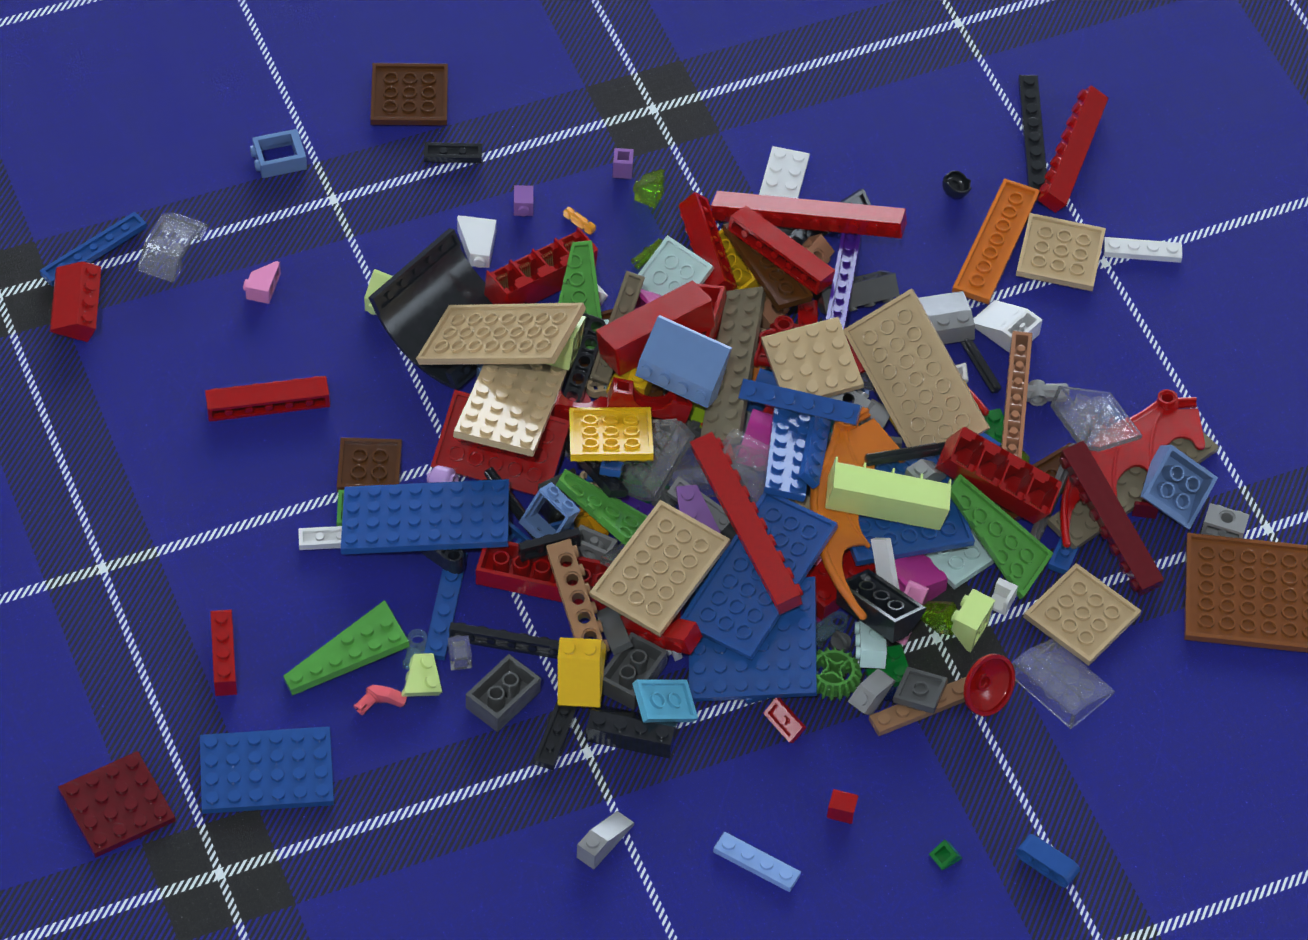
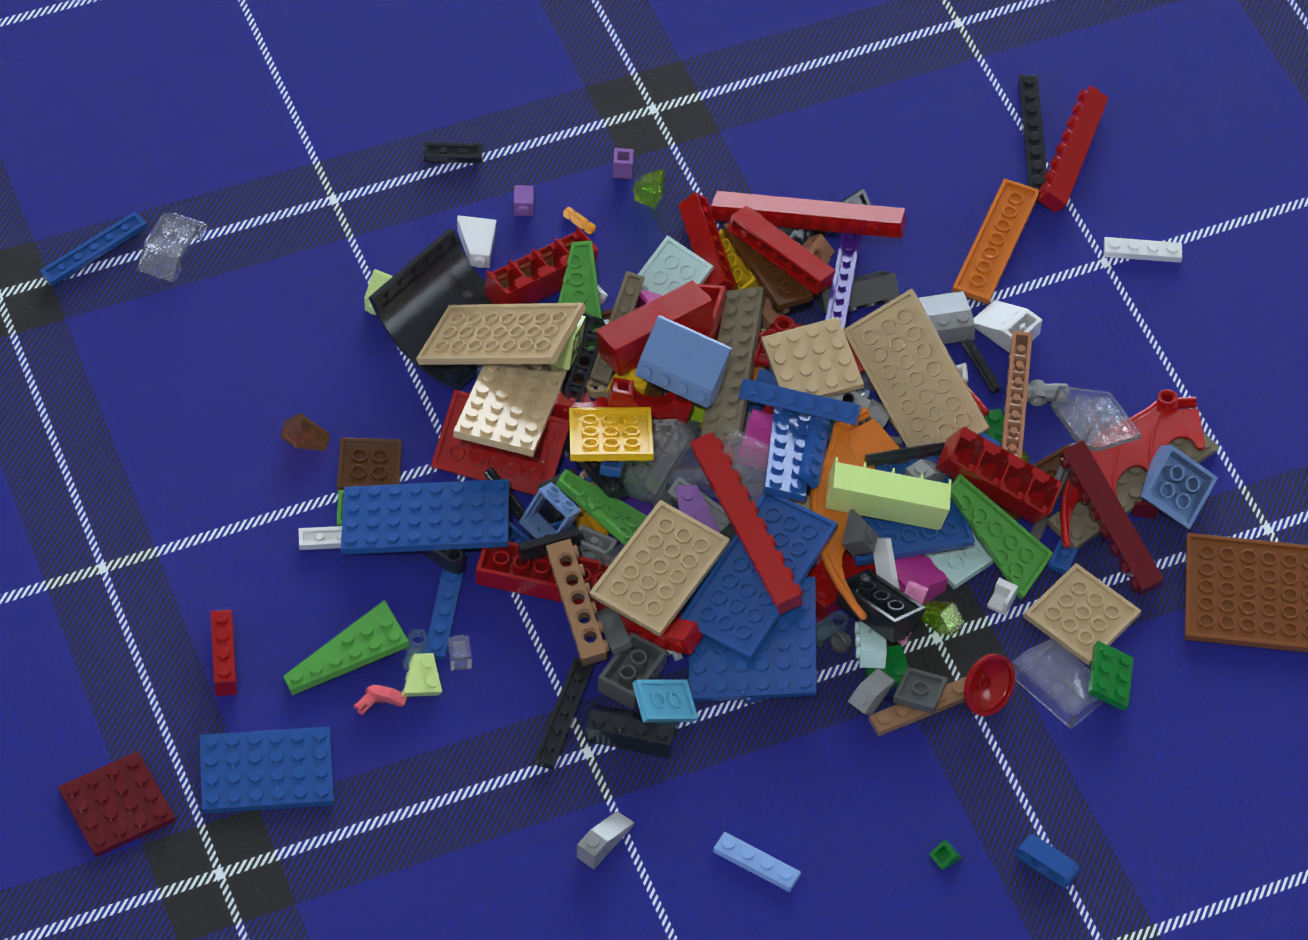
(75, 300): red slope -> none
(262, 283): bright pink slope -> none
(267, 398): red brick -> none
(281, 165): medium blue window -> none
(304, 433): none -> clear orange slope
(409, 94): reddish brown plate -> none
(442, 474): lavender head -> none
(503, 693): dark grey brick -> none
(506, 640): black plate -> none
(580, 672): yellow slope -> none
(646, 254): clear neon green axle -> none
(784, 173): white plate -> none
(784, 720): plate -> none
(807, 313): red plate -> none
(835, 666): bright green gear -> none
(842, 806): red panel -> none
(858, 535): none -> dark grey slope
(956, 184): black hair -> none
(972, 618): yellowish green slope -> none
(1060, 252): tan plate -> none
(1110, 675): none -> green plate
(1224, 522): light grey brick -> none

